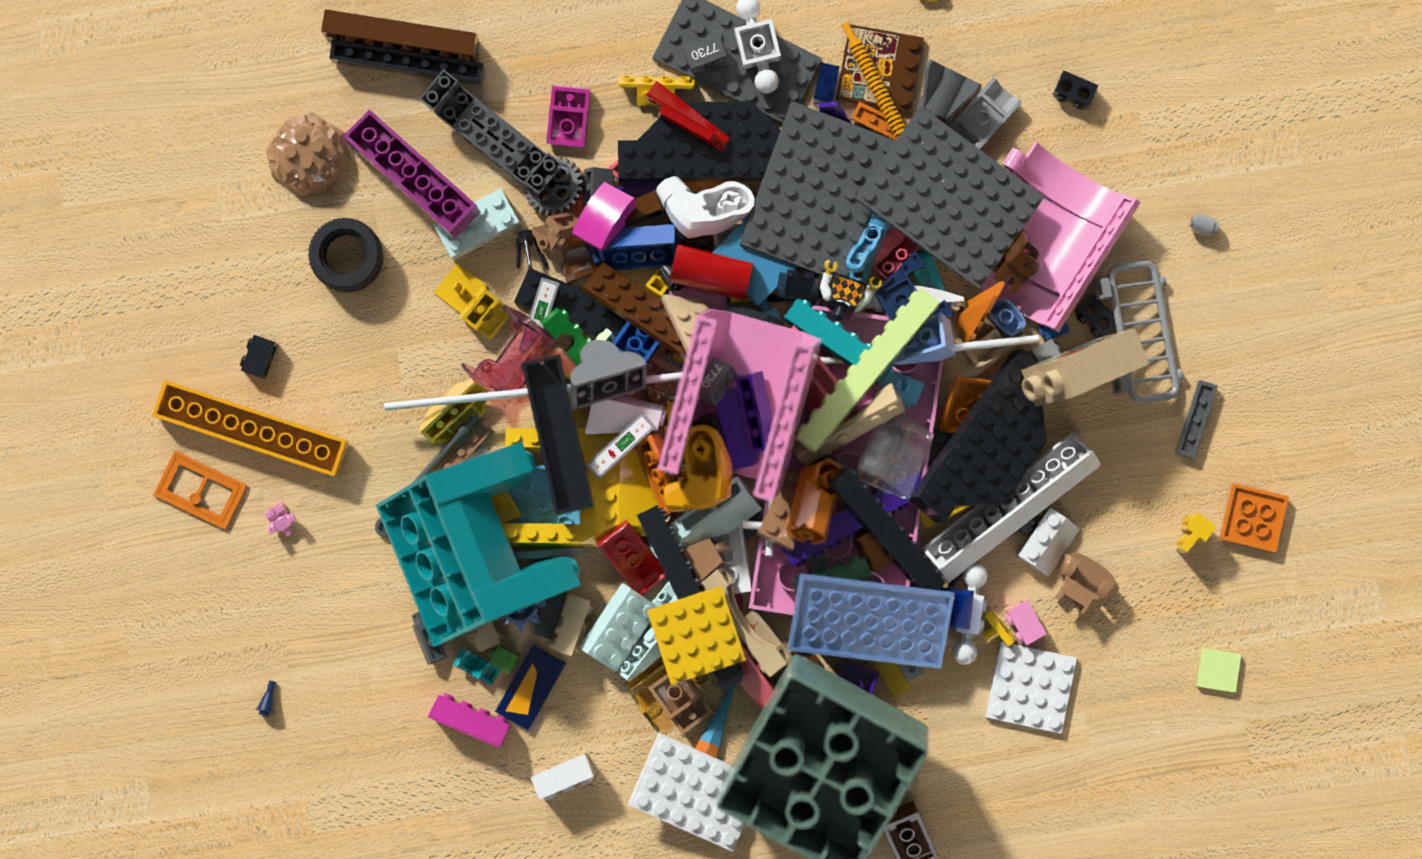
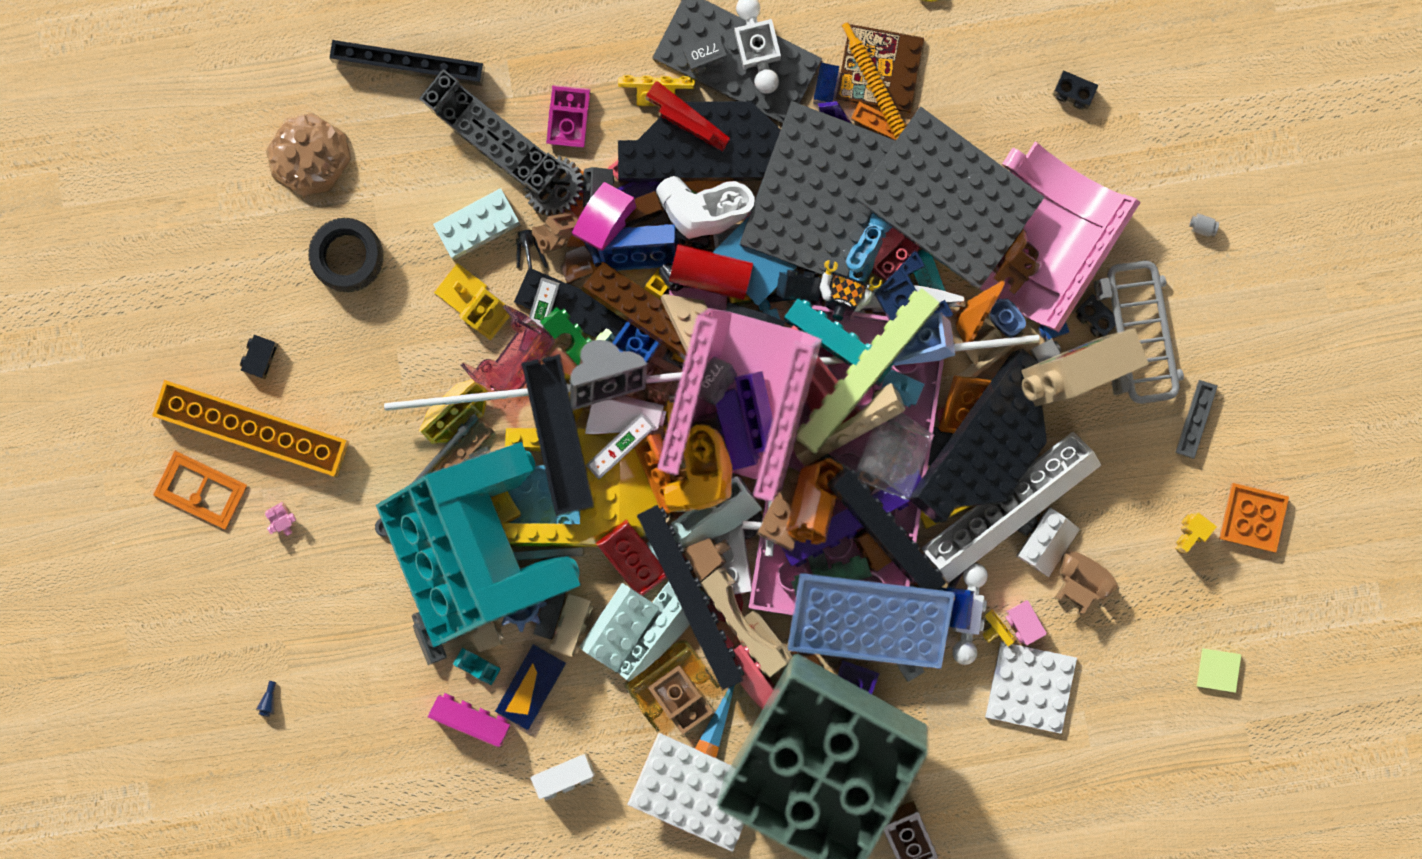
(399, 35): reddish brown piece -> none
(411, 174): magenta brick -> none
(504, 659): bright green slope -> none
(696, 635): yellow plate -> none
(892, 677): yellow tile -> none
(945, 91): dark grey brick -> none
(985, 114): light grey piece -> none

